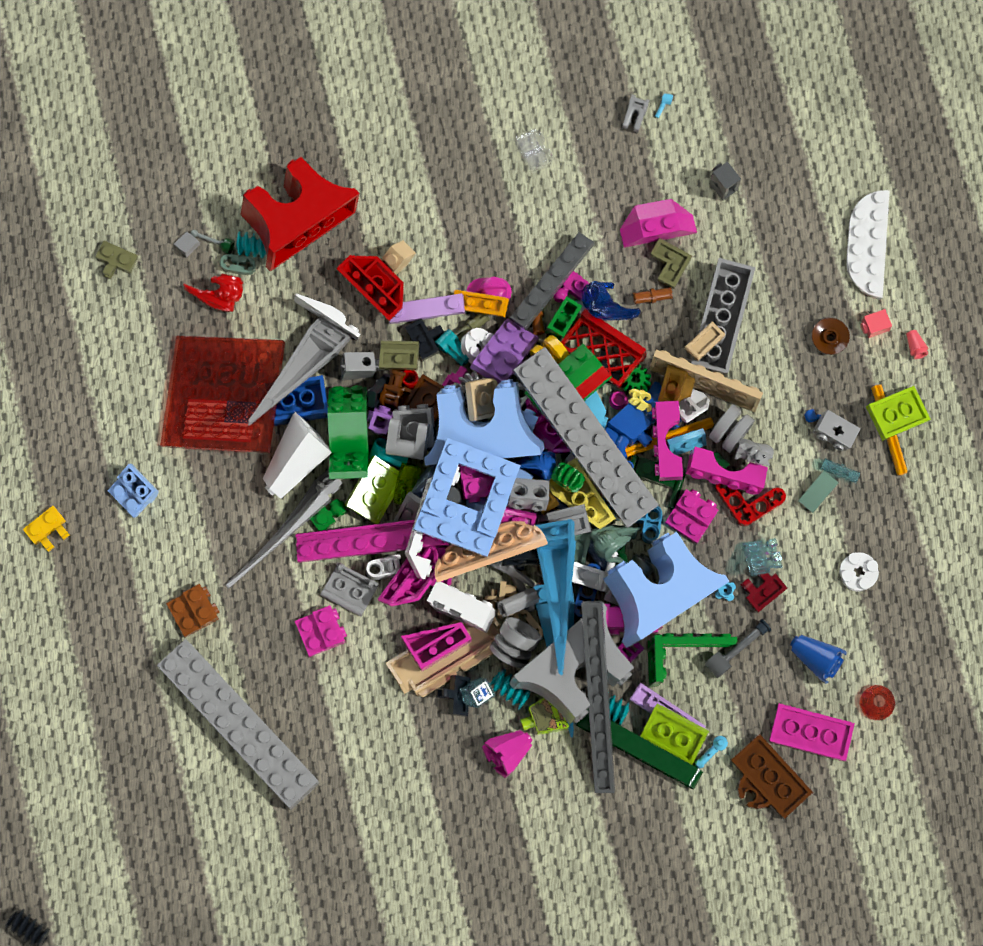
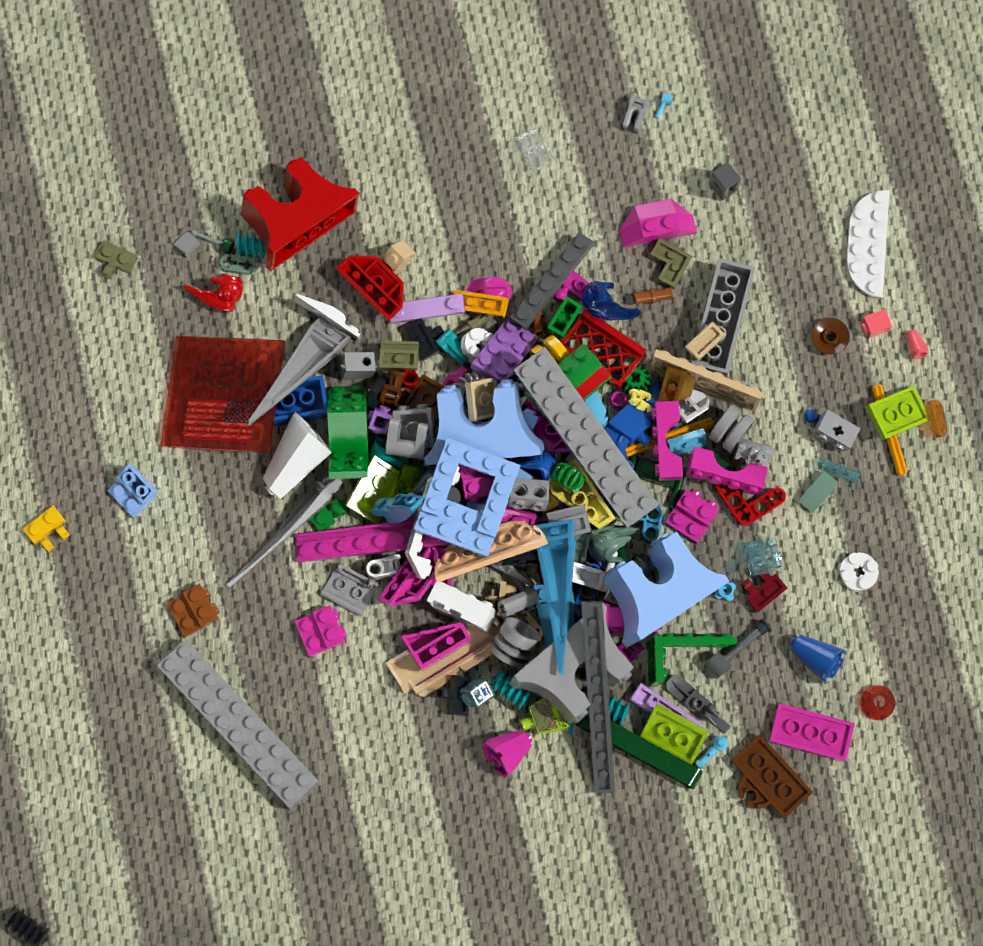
(397, 508): none -> dark azure slope
(688, 696): none -> dark grey piece
(936, 418): none -> clear orange tile

